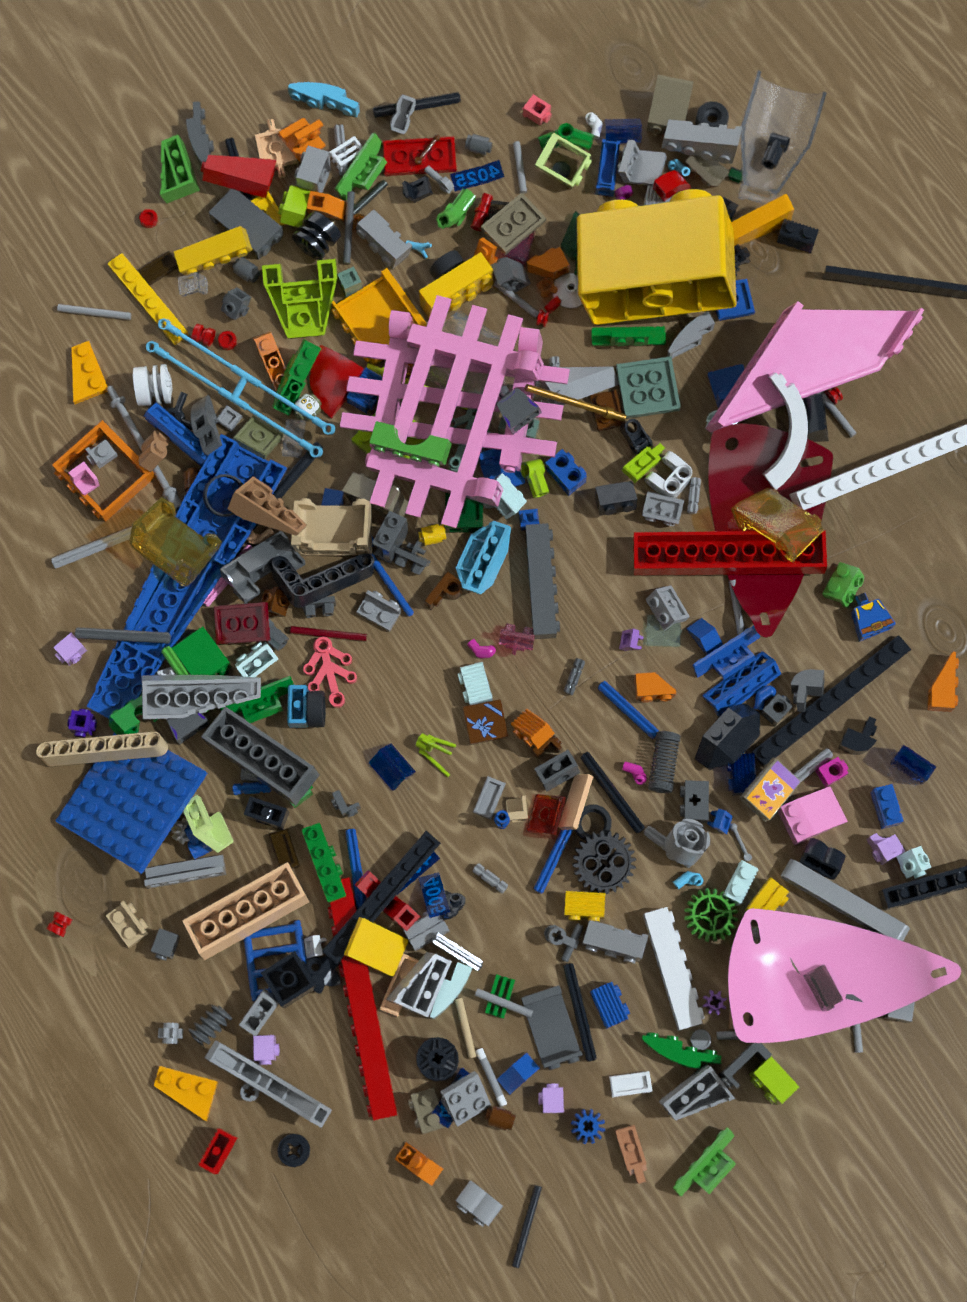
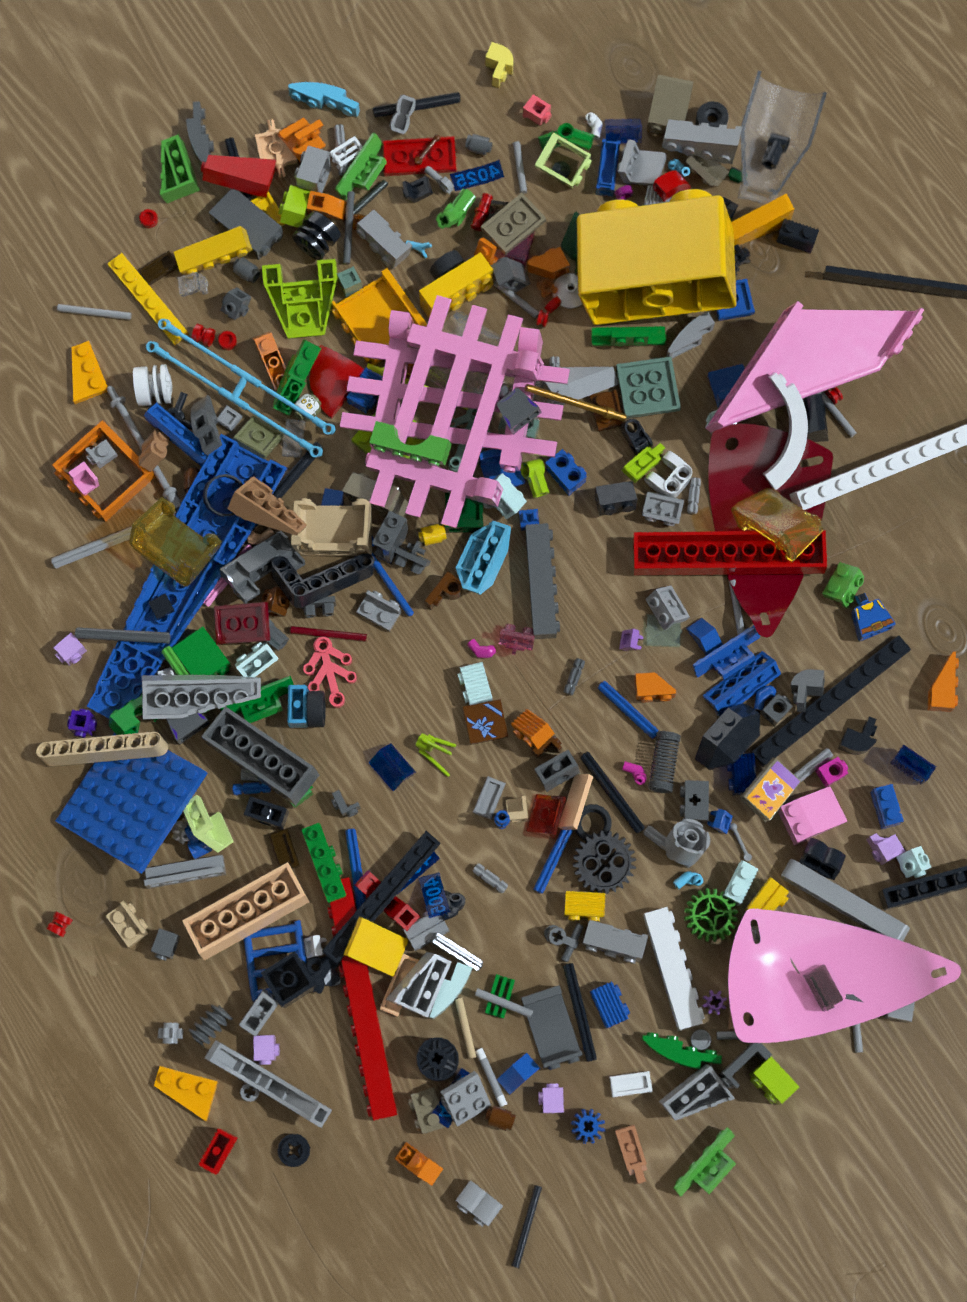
(161, 606): none -> black tile
(501, 60): none -> light yellow brick

